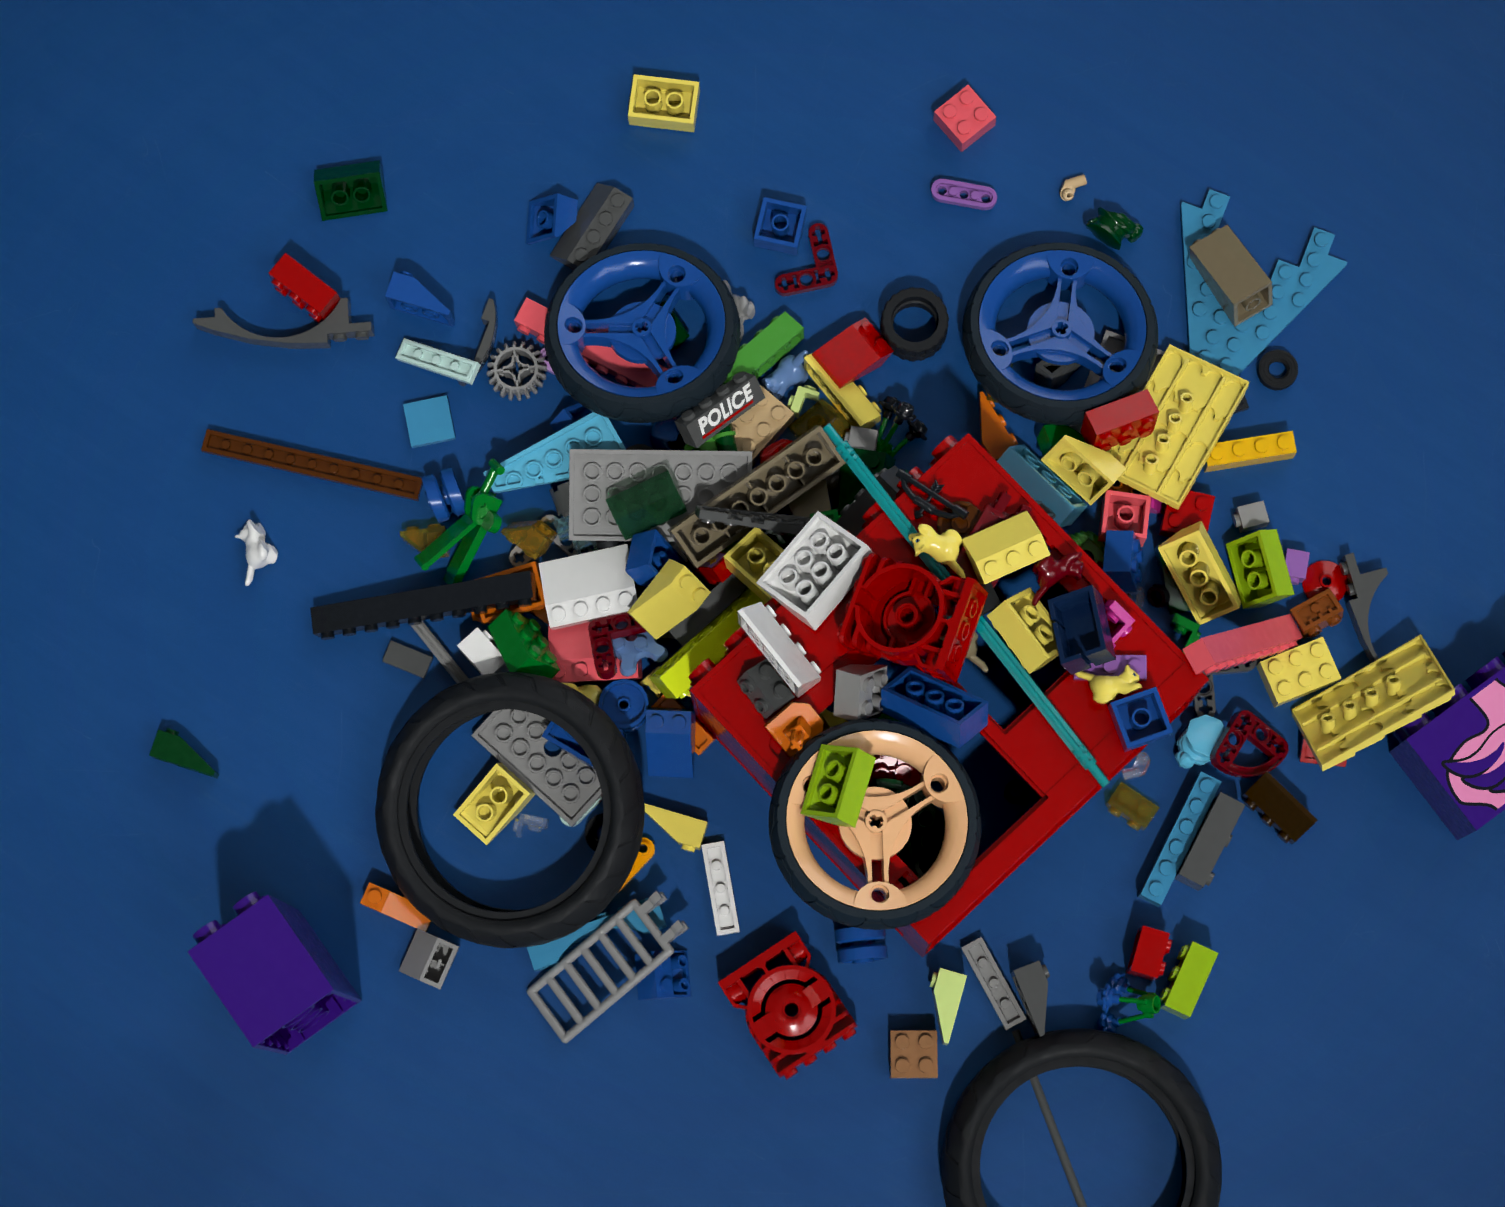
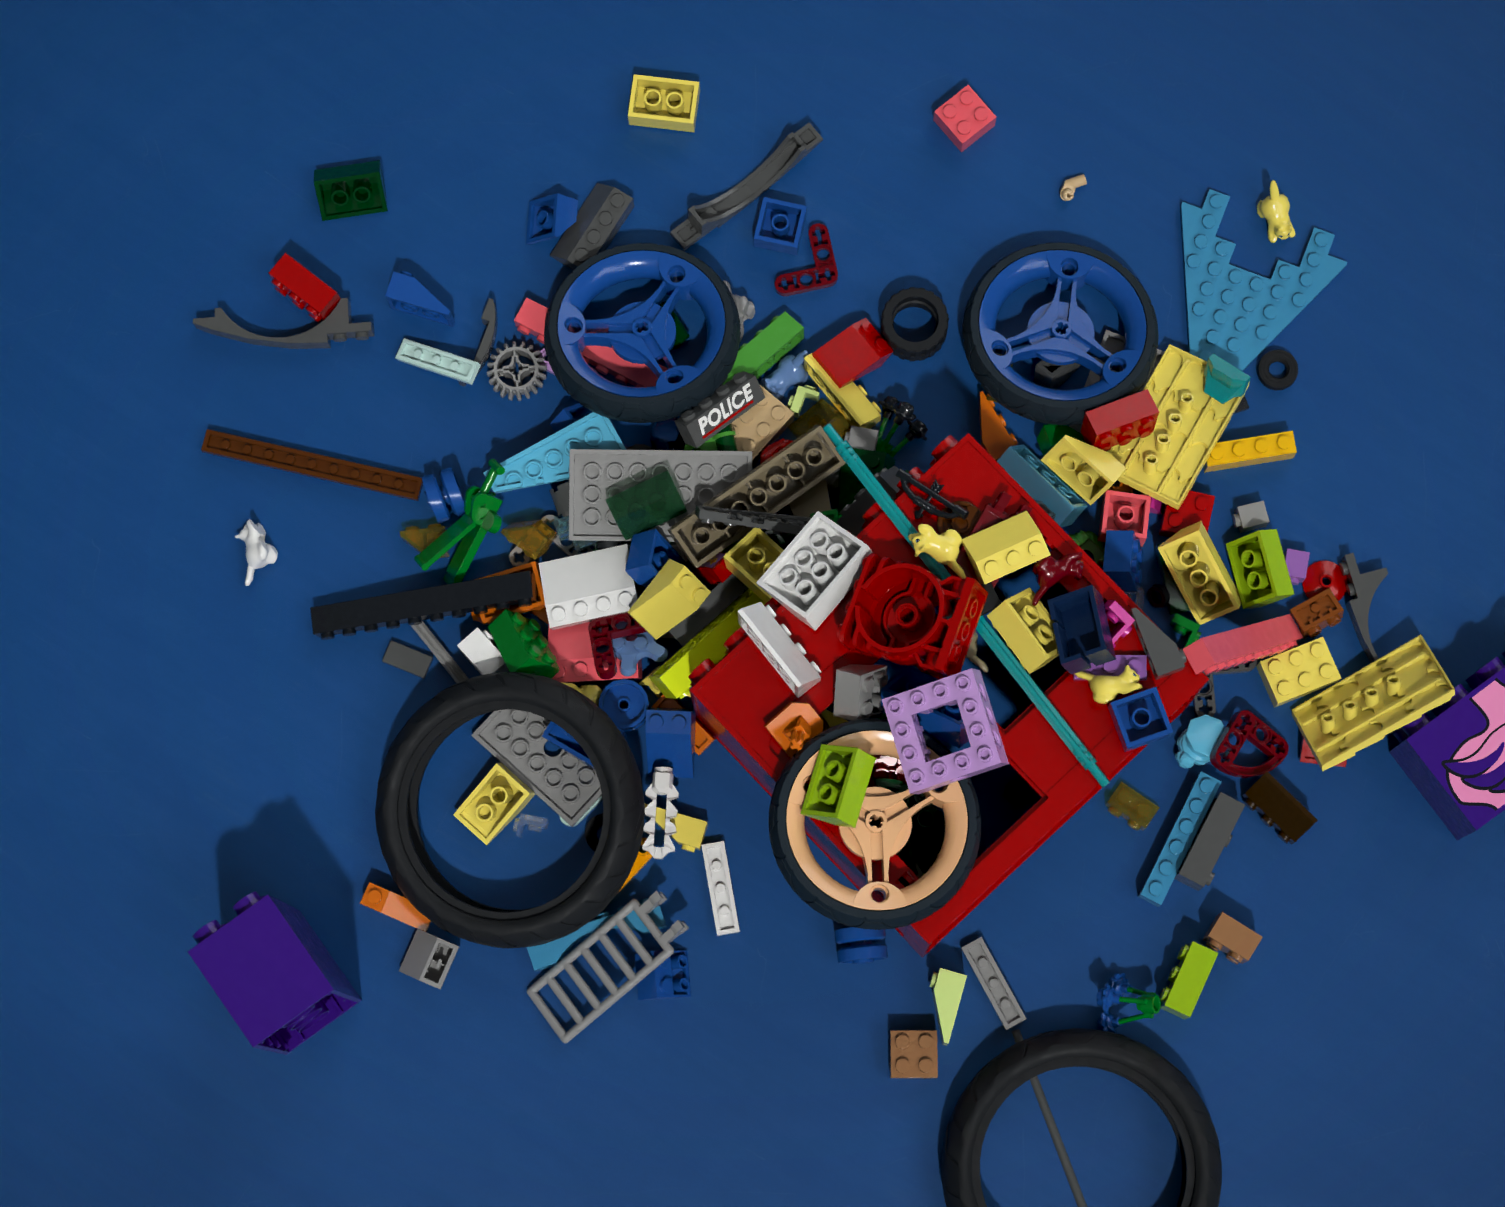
(176, 751): dark green slope -> none
(429, 421): dark azure tile -> none
(662, 785): none -> white sword
(718, 211): none -> dark grey slope
(765, 688): dark grey bracket -> none
(781, 1053): red brick -> none
(955, 188): medium lavender plate -> none
(979, 721): none -> lavender brick
(1033, 989): dark grey slope -> none
(1113, 227): dark green piece -> none
(1139, 768): clear arm -> none
(1148, 953): red brick -> none
(1160, 650): none -> dark grey slope
(1224, 380): none -> teal slope
(1232, 274): dark tan slope -> none
(1232, 938): none -> medium nougat brick
(1276, 210): none -> light yellow animal

